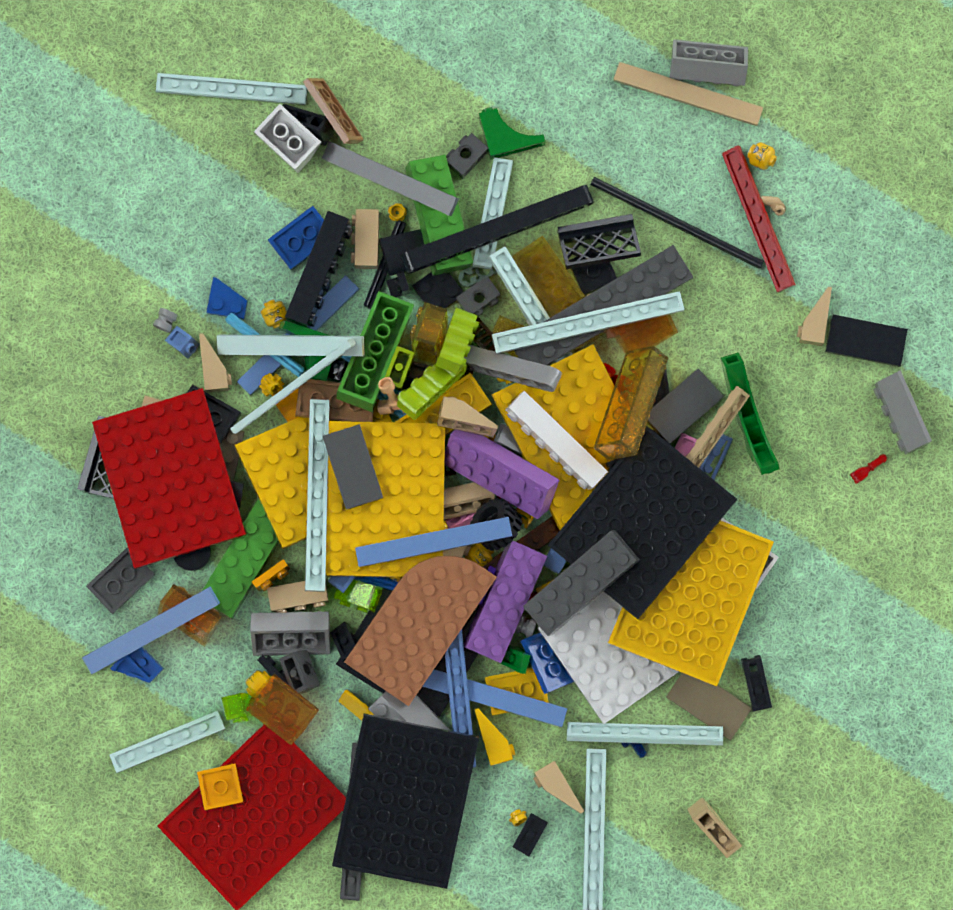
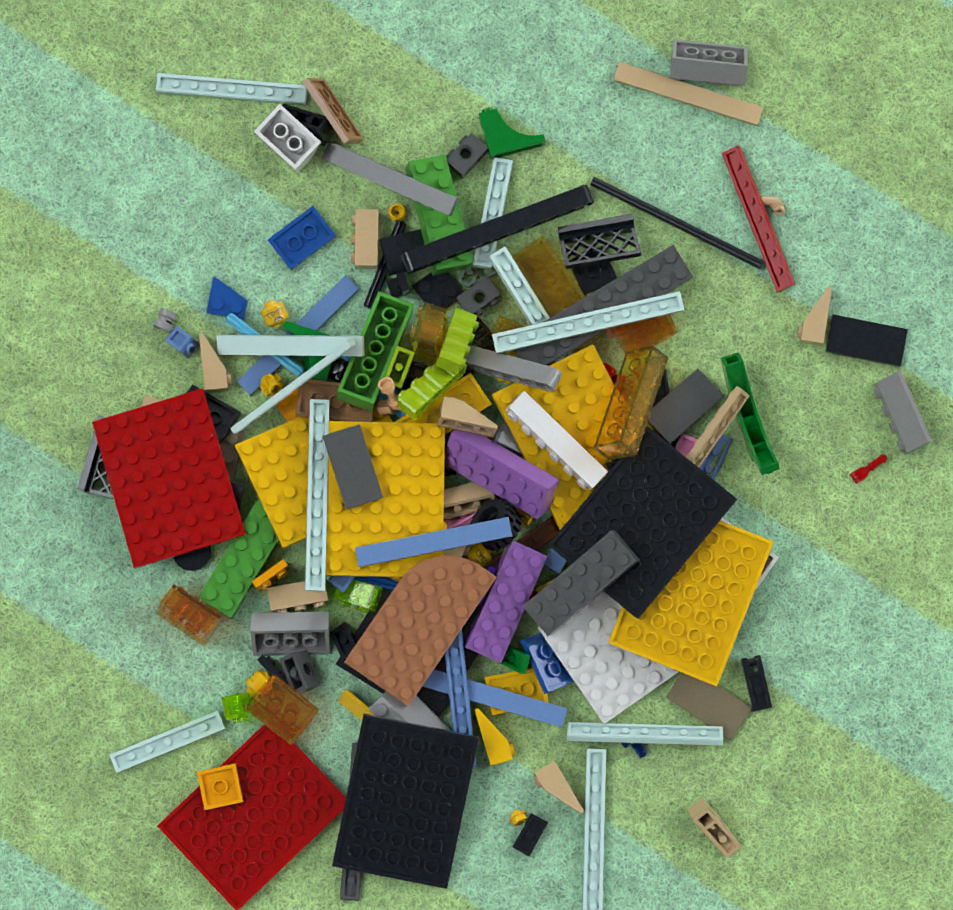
(119, 582): dark grey plate -> none
(138, 665): blue wing -> none
(151, 630): medium blue tile -> none
(318, 270): black brick -> none
(526, 626): light grey wheel -> none
(762, 156): yellow head -> none

